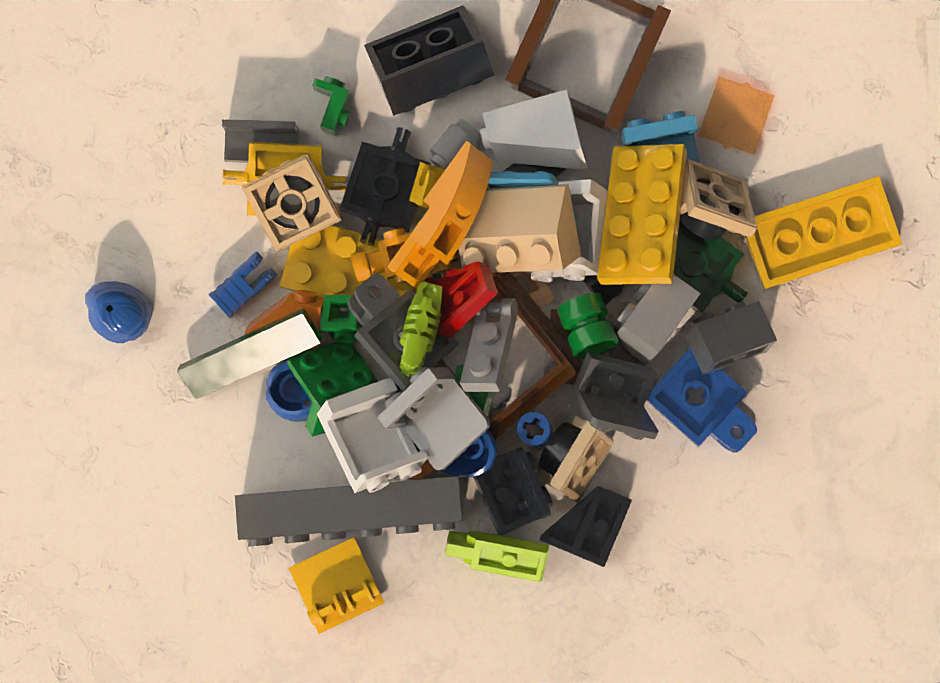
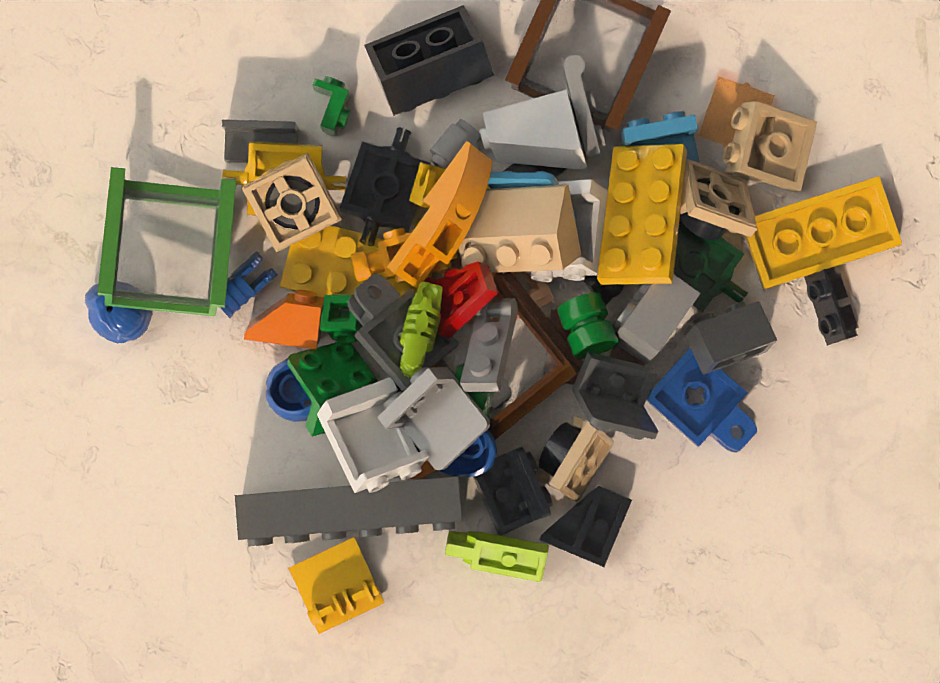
(166, 246): none -> clear piece
(249, 353): tile -> none
(540, 421): blue hinge -> none
(583, 104): none -> light grey plate
(769, 145): none -> tan plate
(824, 291): none -> black hinge

